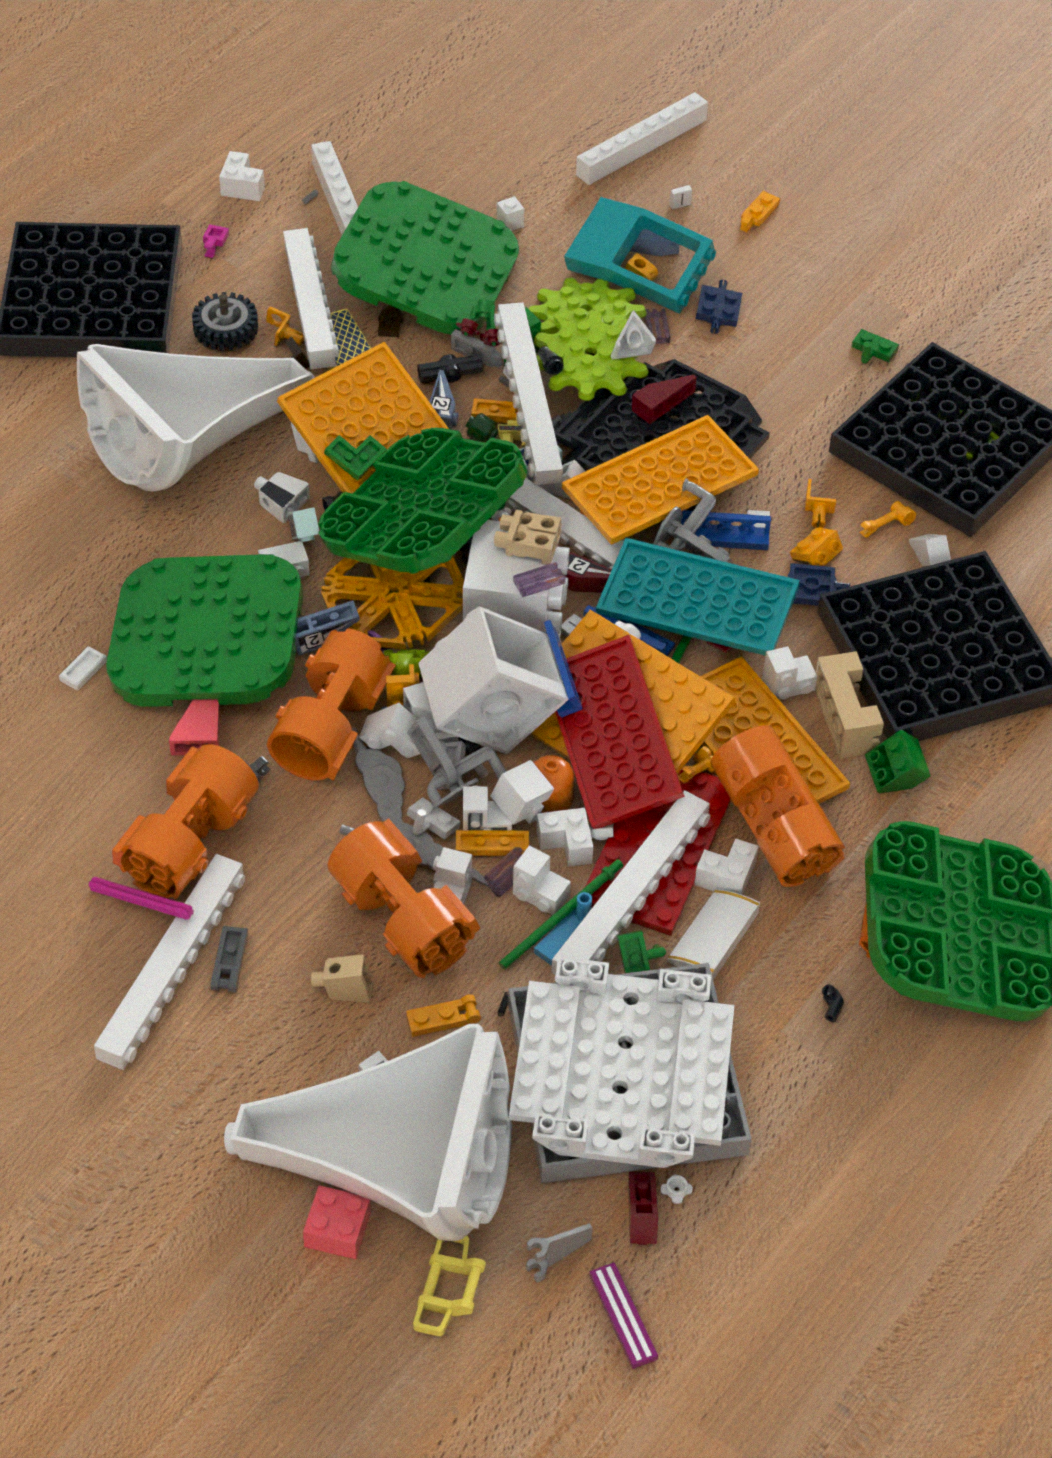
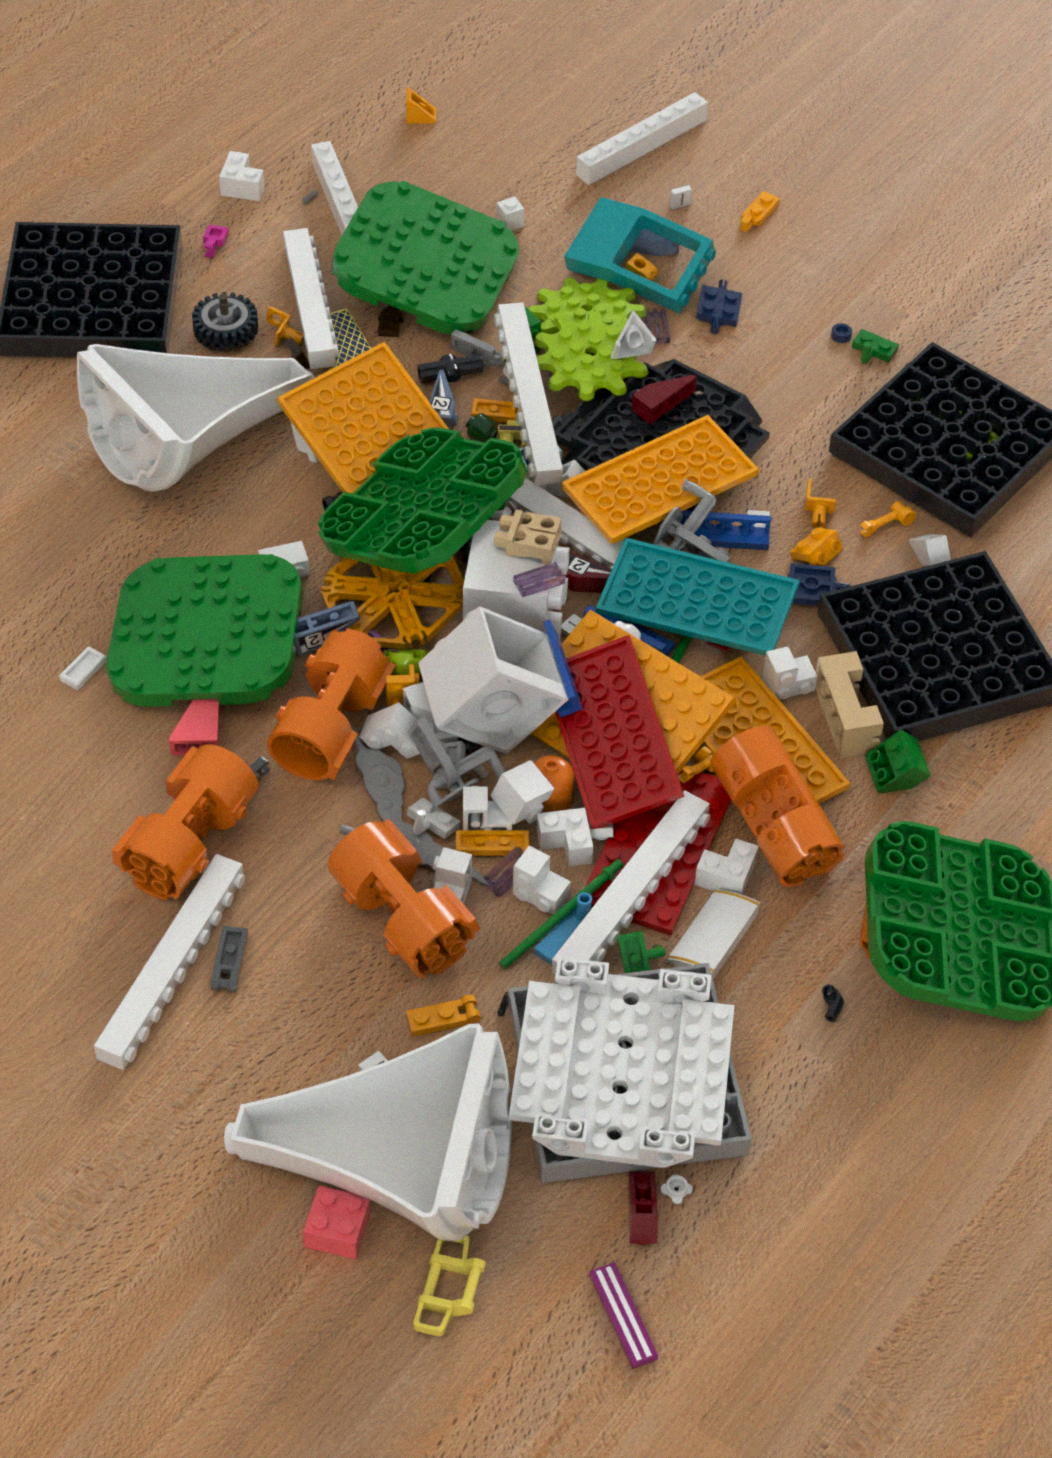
(141, 898): dark pink axle -> none
(282, 494): white torso -> none
(303, 524): light aqua brick -> none
(345, 979): tan torso -> none
(355, 460): green plate -> none
(418, 109): none -> light orange slope
(486, 311): plant -> none
(551, 361): black cone -> none
(556, 1248): light grey flag -> none
(841, 333): none -> dark blue tile

